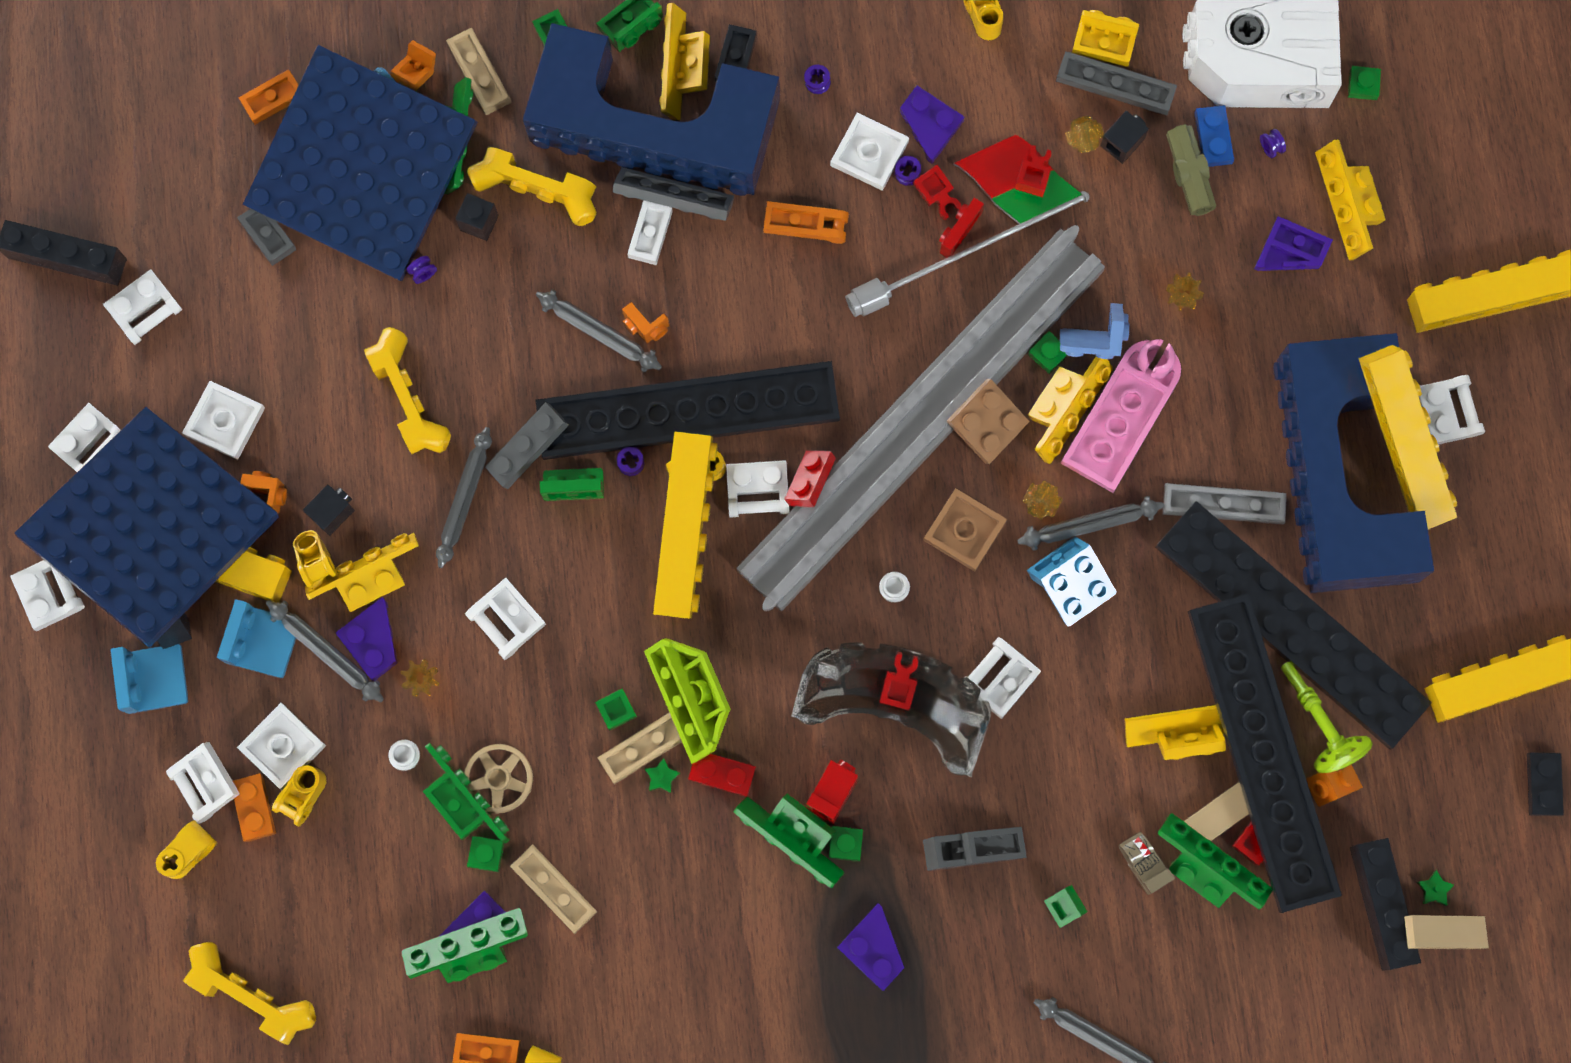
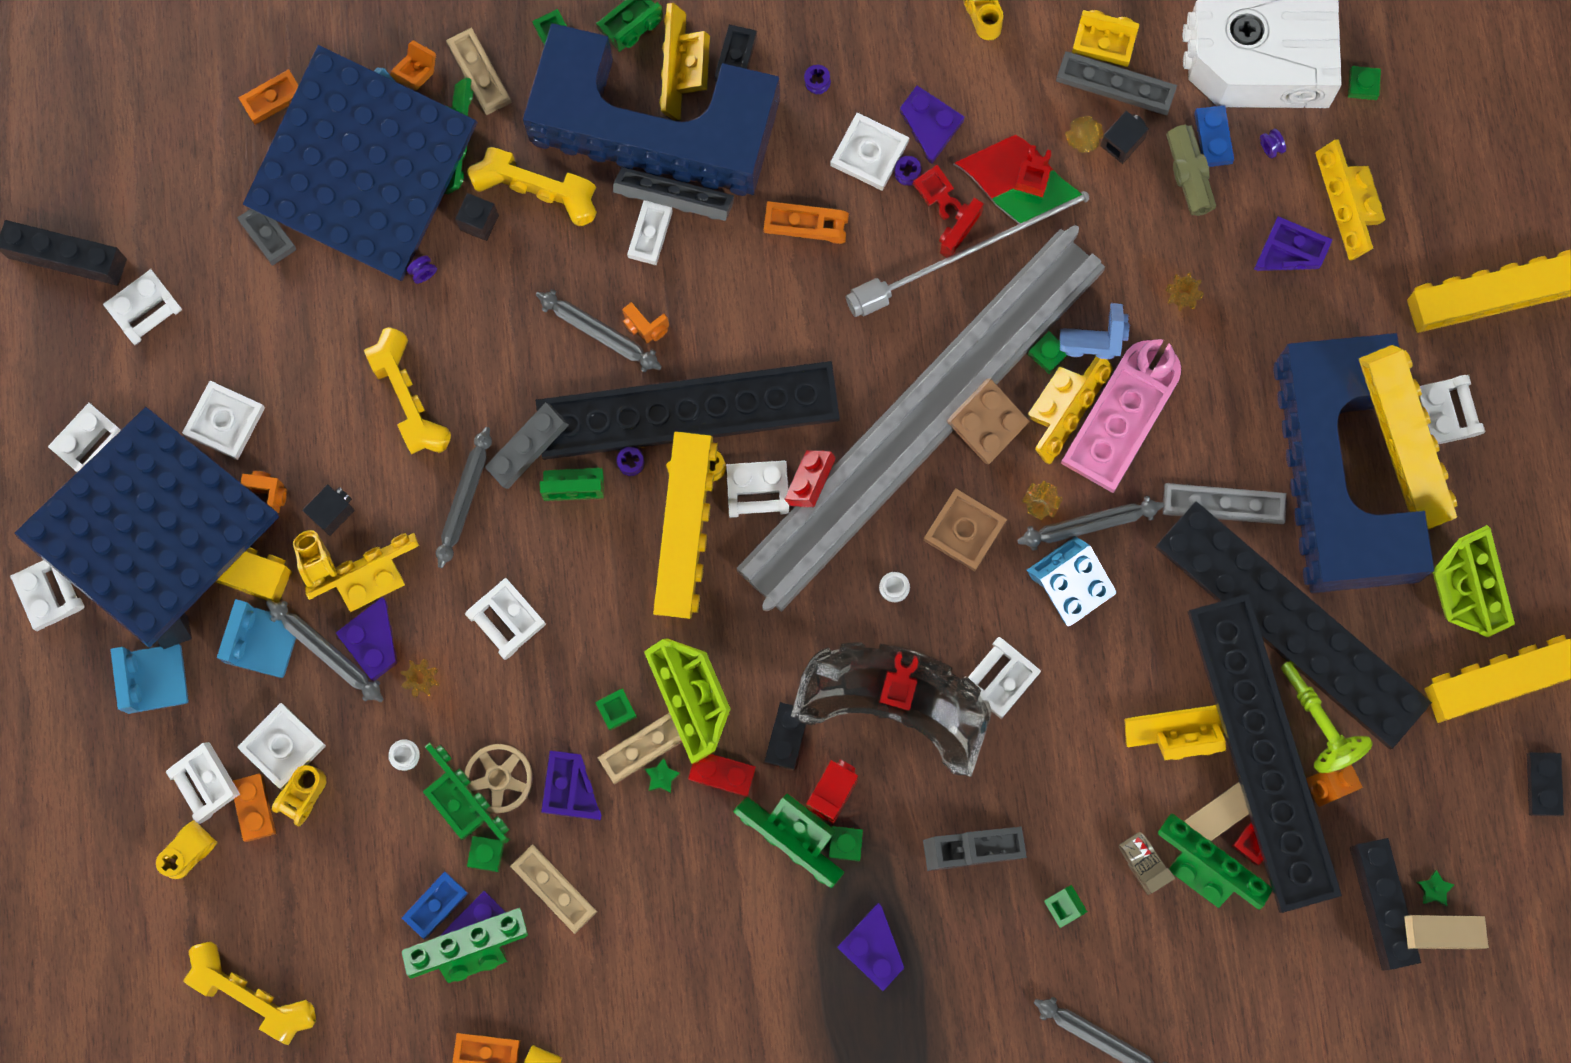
(435, 905): none -> blue plate
(568, 788): none -> dark purple wing
(785, 738): none -> black plate
(1473, 585): none -> lime wedge

